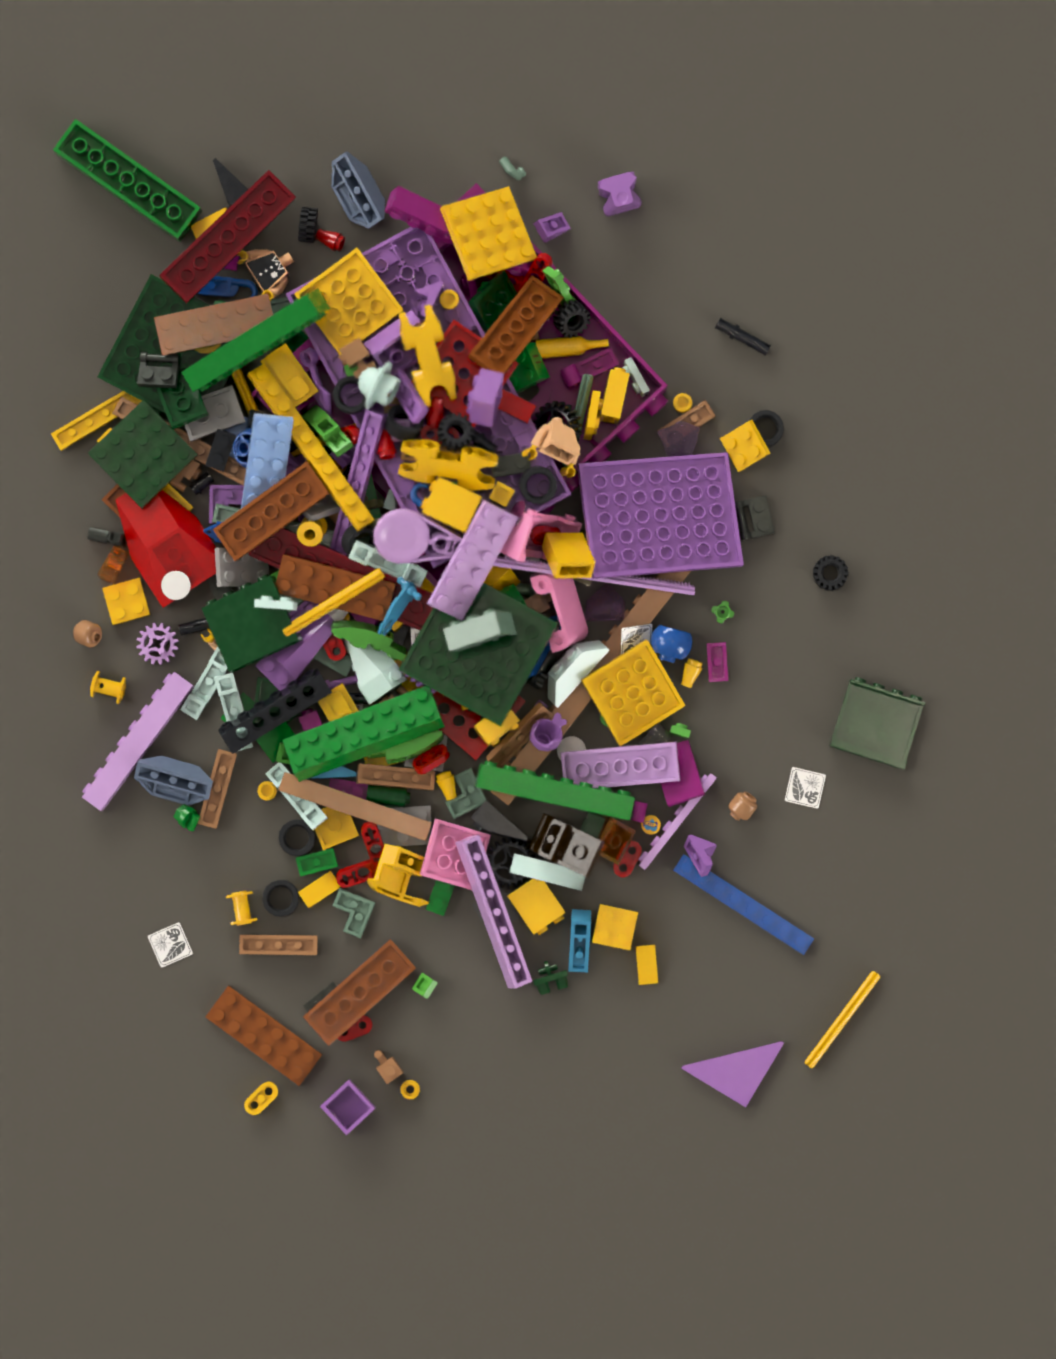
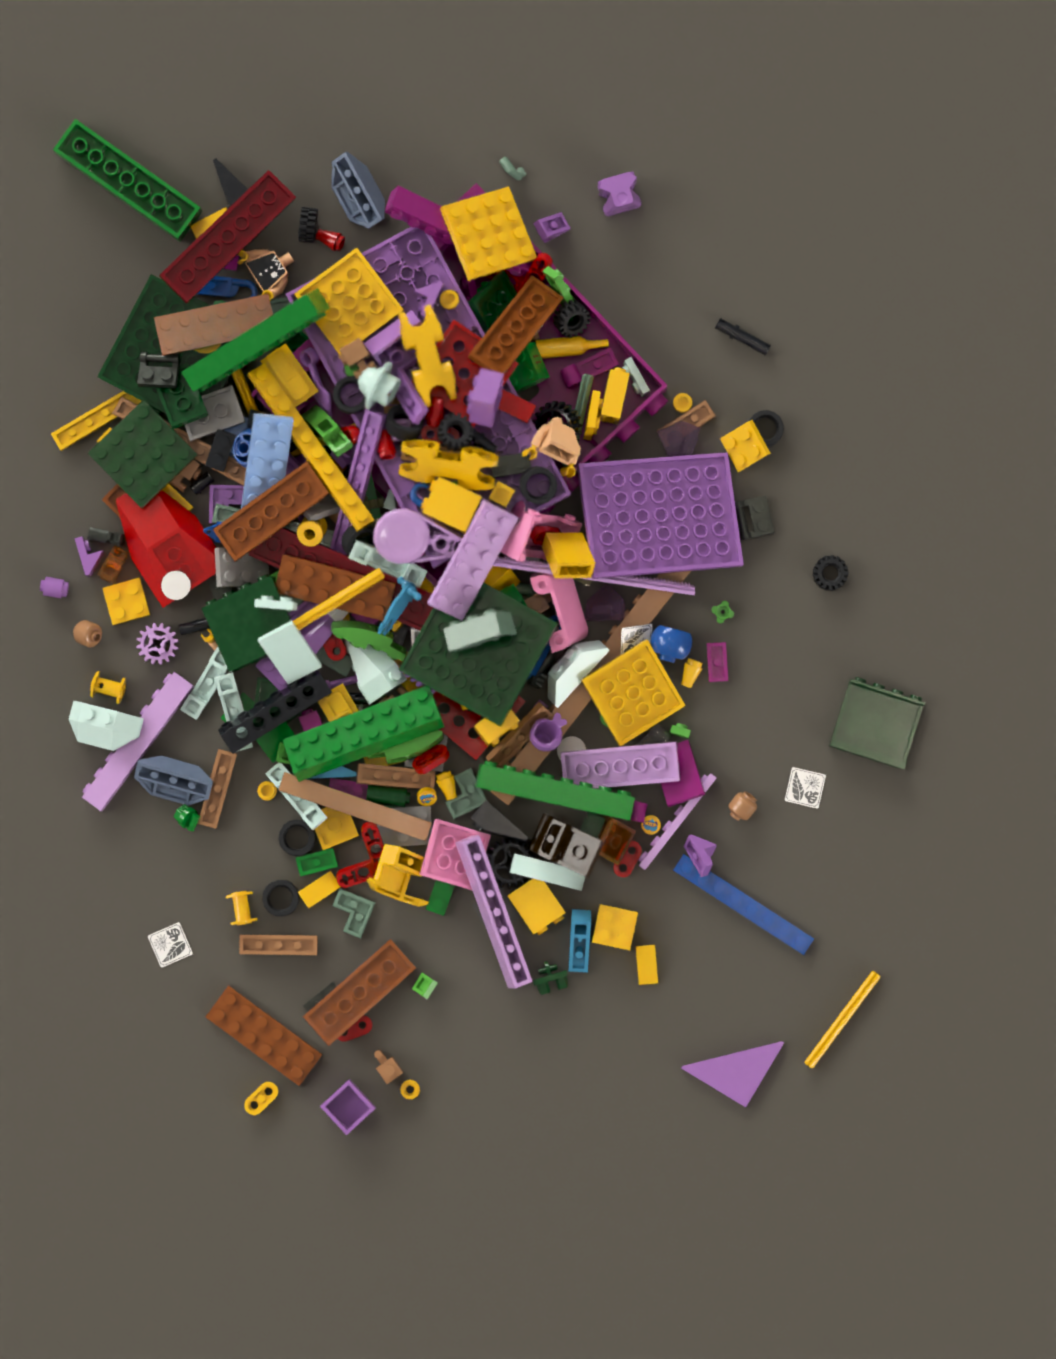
(54, 587): none -> medium lavender brick
(89, 561): none -> medium lavender slope
(103, 726): none -> light aqua wedge
(289, 652): none -> light aqua tile
(426, 796): none -> yellow tile

